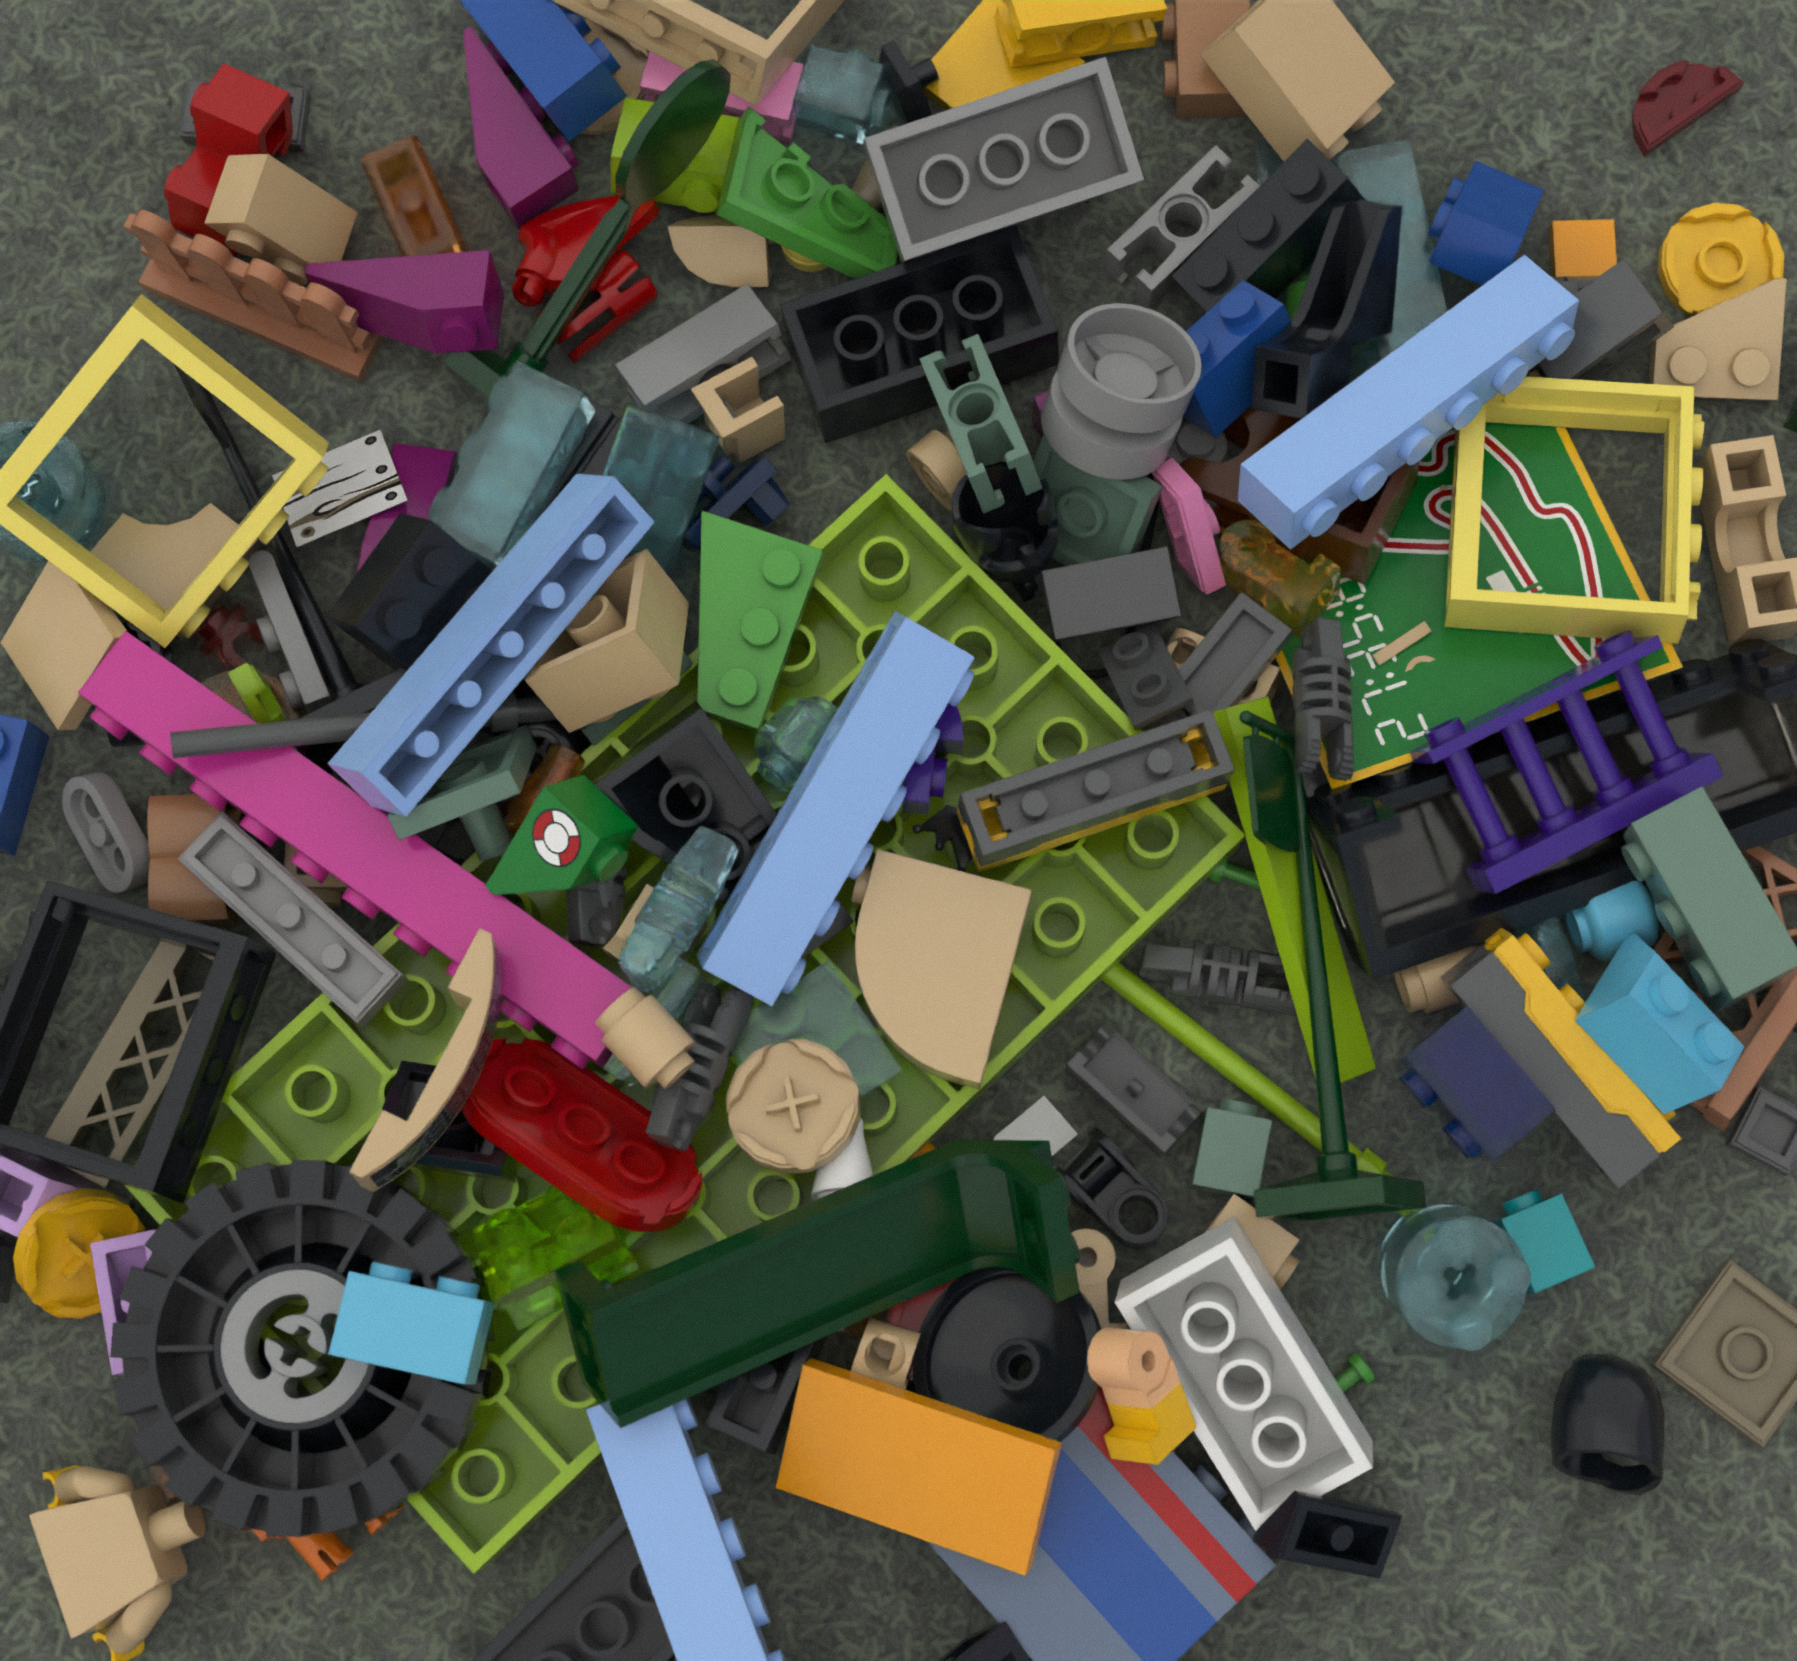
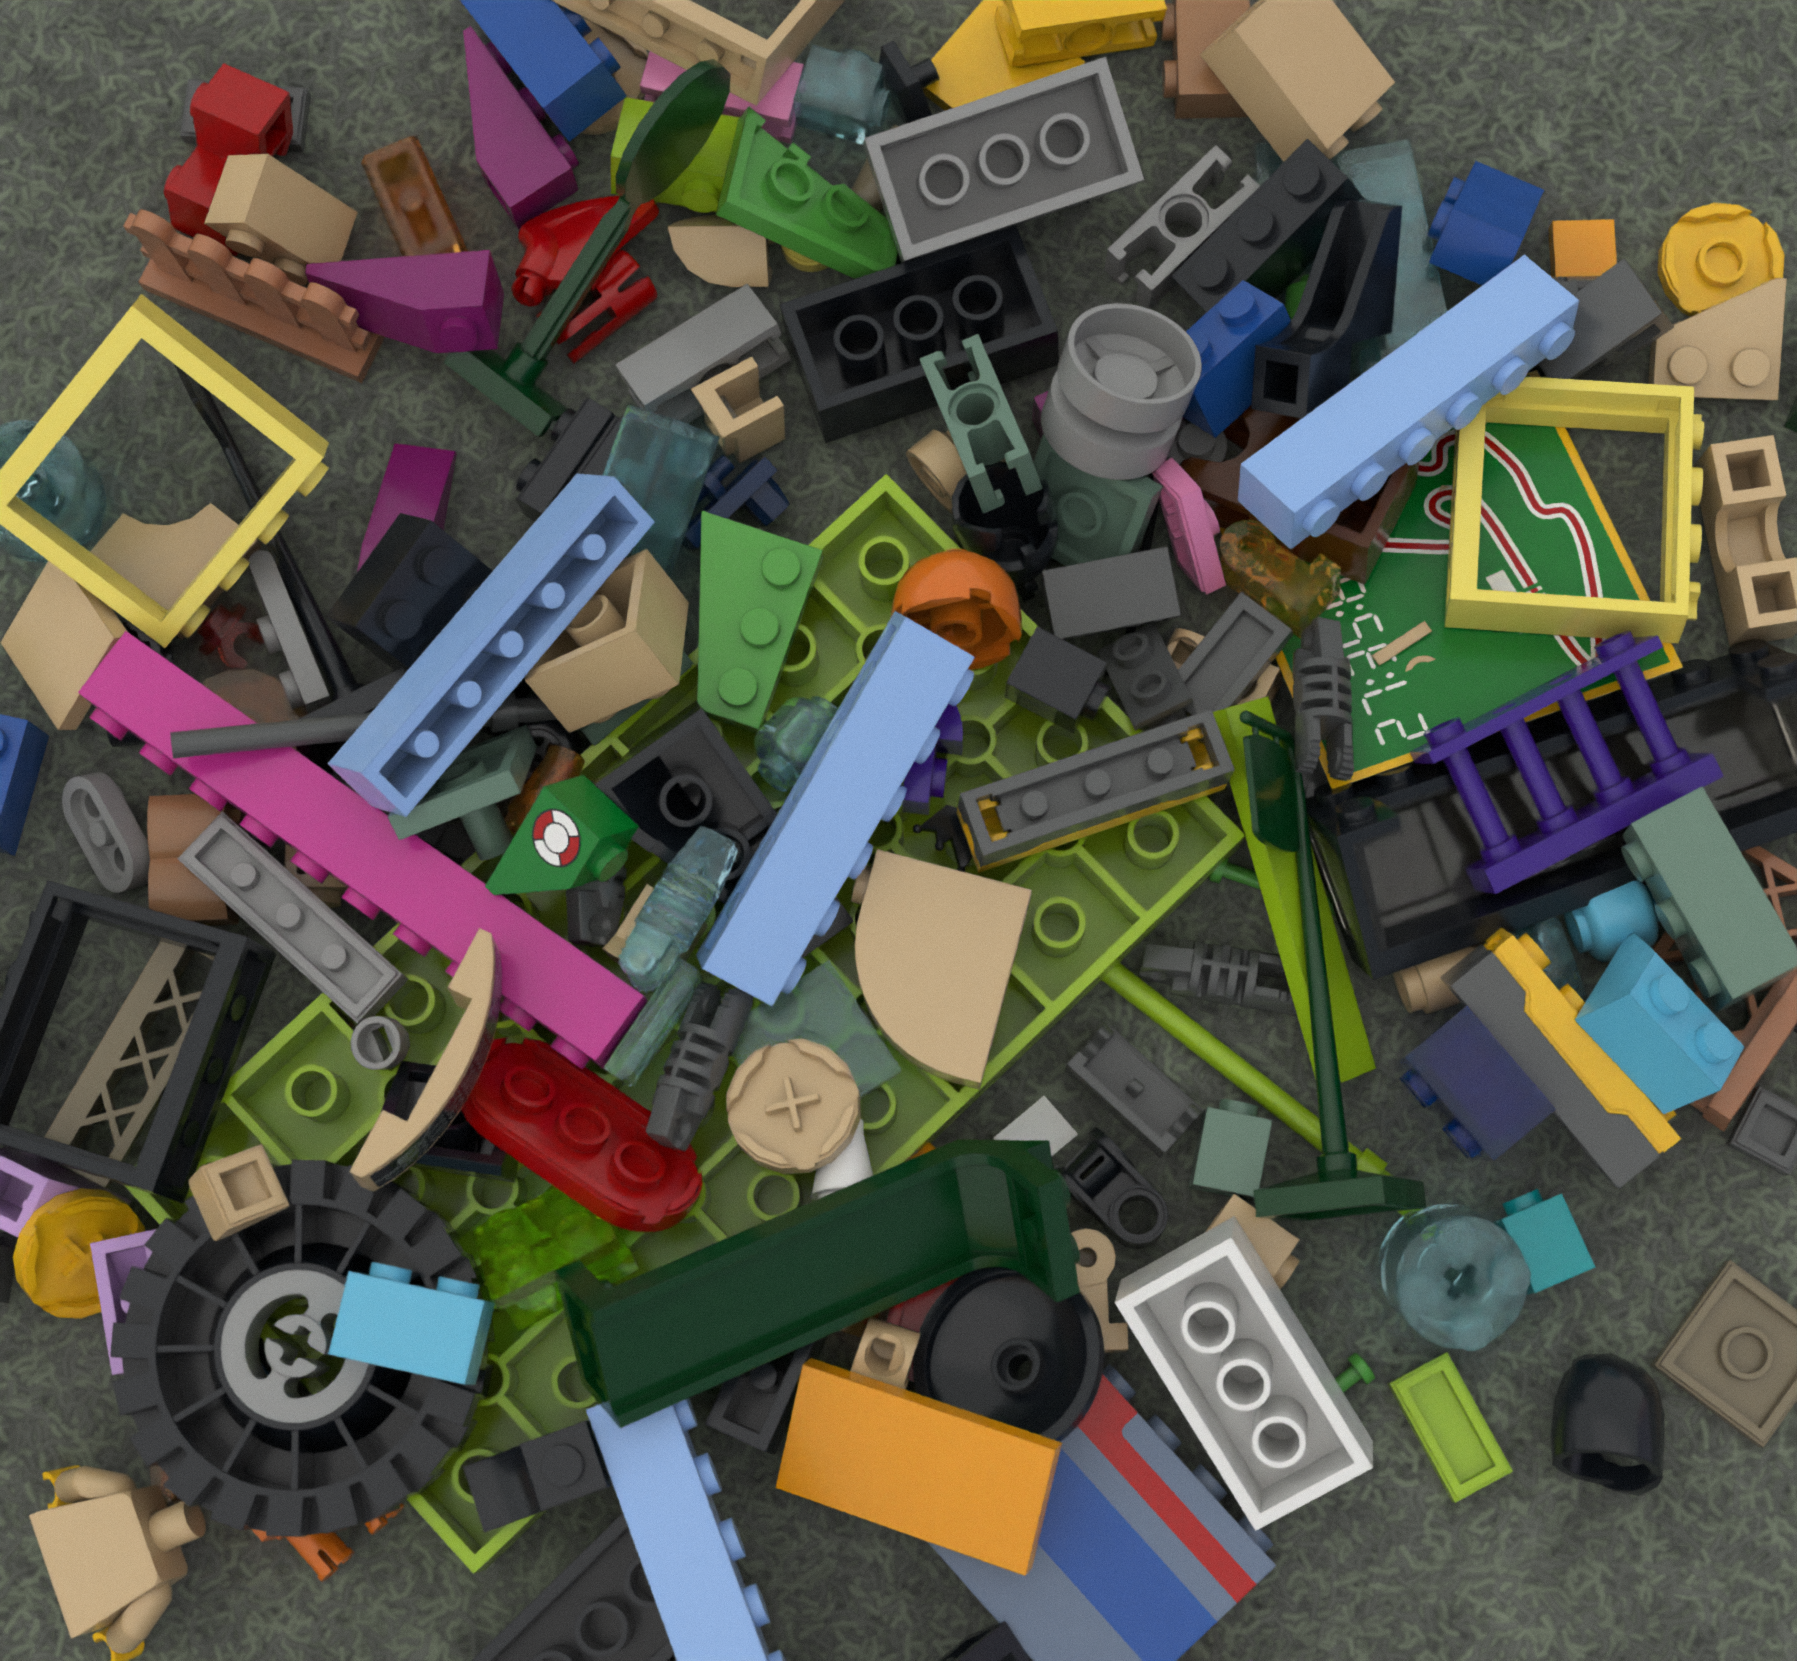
(237, 1192): none -> tan slope
(257, 694): lime tile -> none
(355, 487): white sticker -> none
(370, 1047): none -> light grey hinge
(511, 463): clear light blue brick -> none
(537, 1476): none -> black arch
(646, 1039): tan brick -> none
(964, 602): none -> orange cylinder
(1058, 681): none -> black brick
(1141, 1394): leg -> none
(1330, 1534): black slope -> none
(1450, 1427): none -> lime tile
(1677, 99): dark red tile -> none

